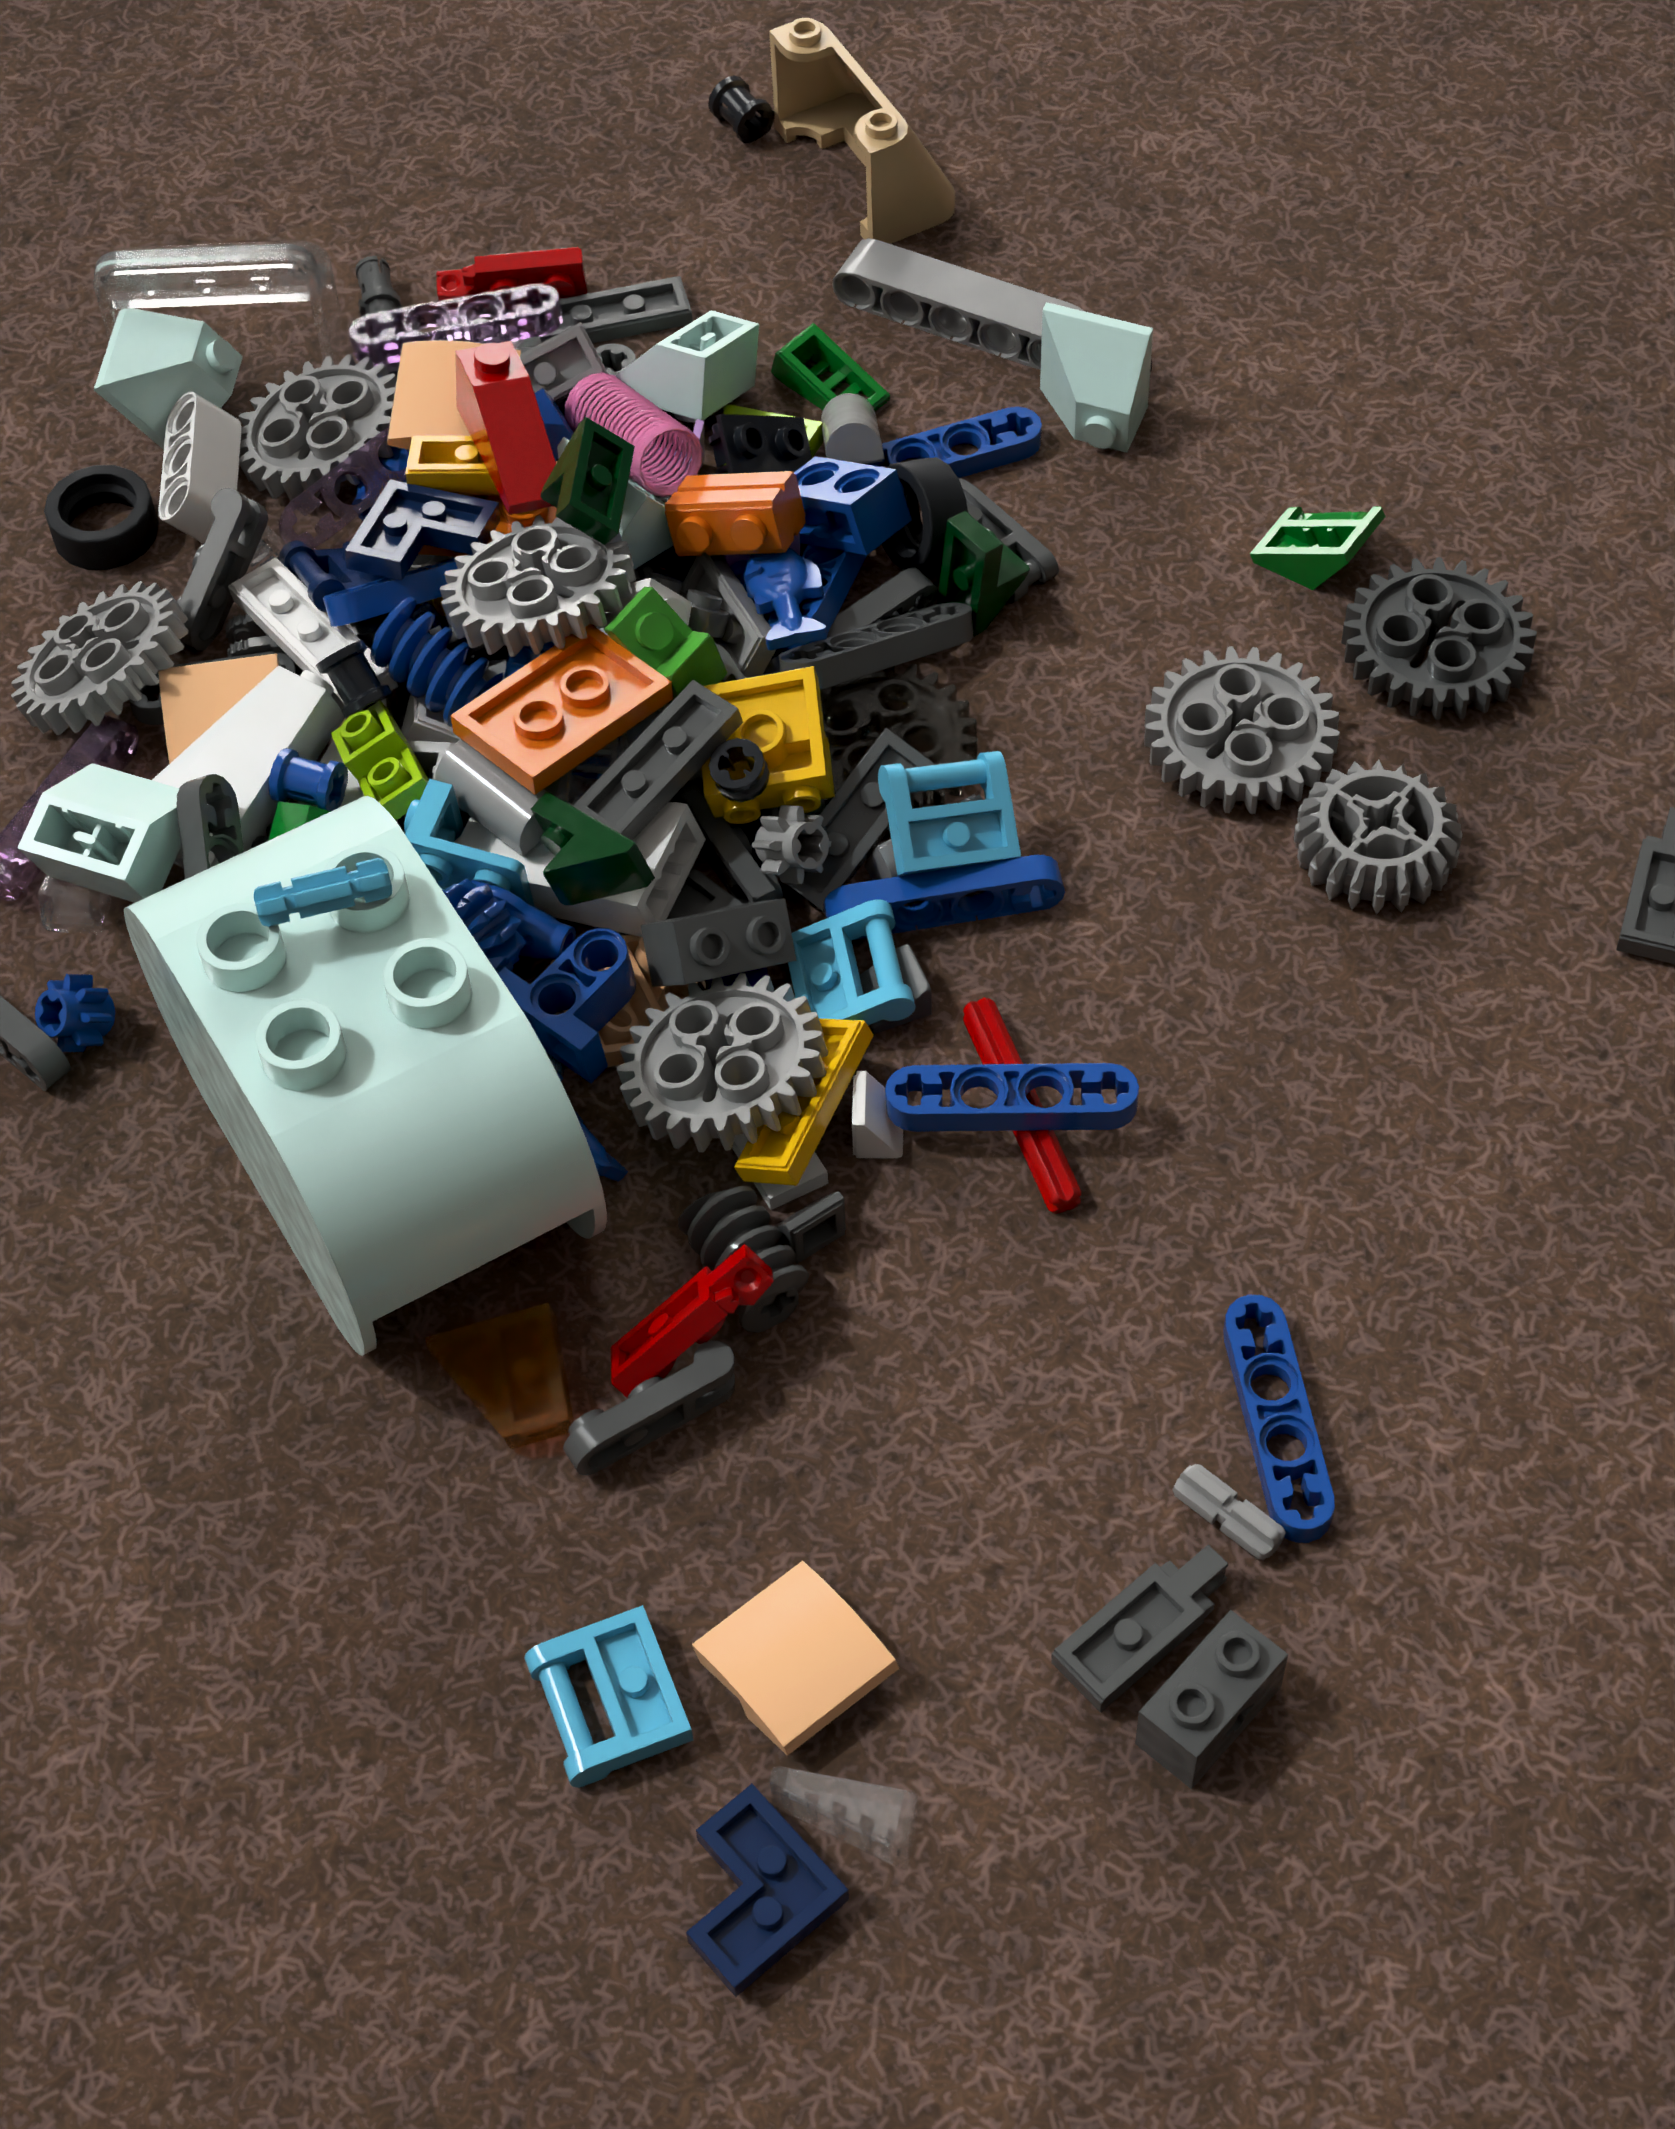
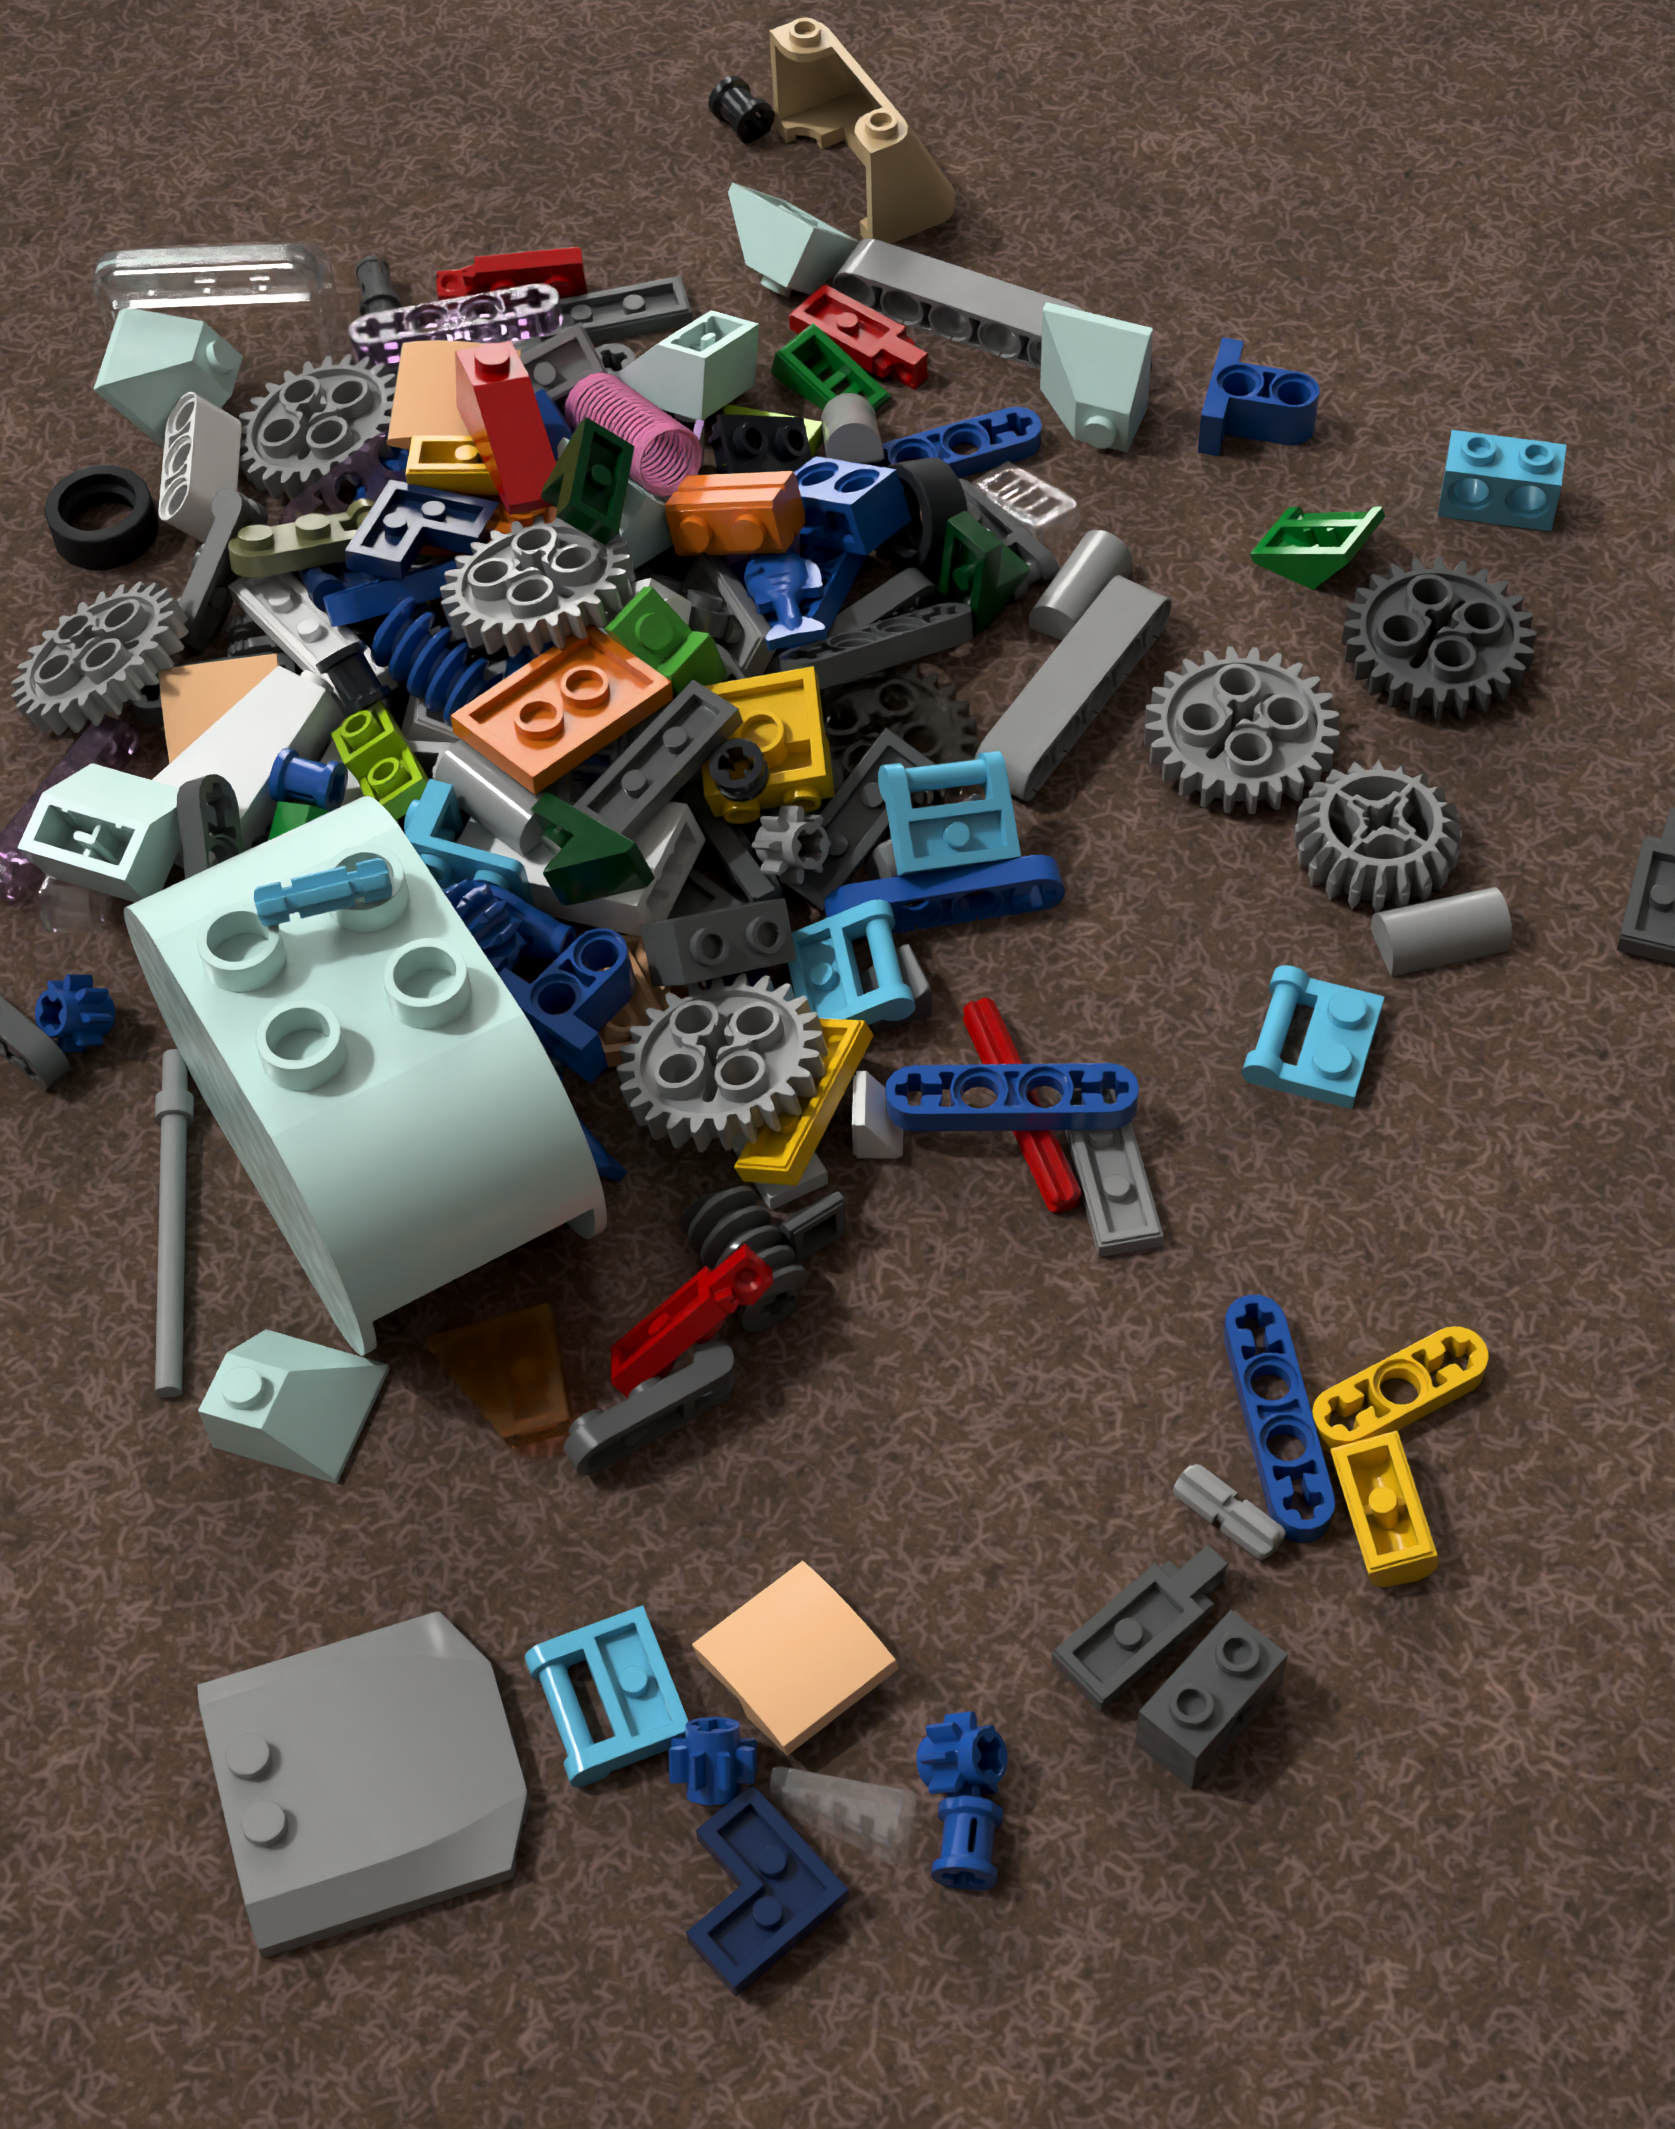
(173, 1114): none -> light grey bar
(291, 1403): none -> light aqua slope
(297, 545): none -> olive plate
(364, 1780): none -> light grey wedge
(712, 1760): none -> blue gear
(787, 242): none -> light aqua slope
(863, 334): none -> red hinge
(961, 1757): none -> blue gear
(967, 1843): none -> blue bush
(1060, 512): none -> clear slope
(1076, 682): none -> light grey beam
(1079, 582): none -> light grey brick
(1114, 1186): none -> light grey tile
(1255, 402): none -> blue tile
(1334, 1044): none -> medium azure plate
(1385, 1510): none -> yellow brick
(1408, 1364): none -> yellow beam
(1443, 931): none -> light grey brick
(1502, 480): none -> medium azure brick

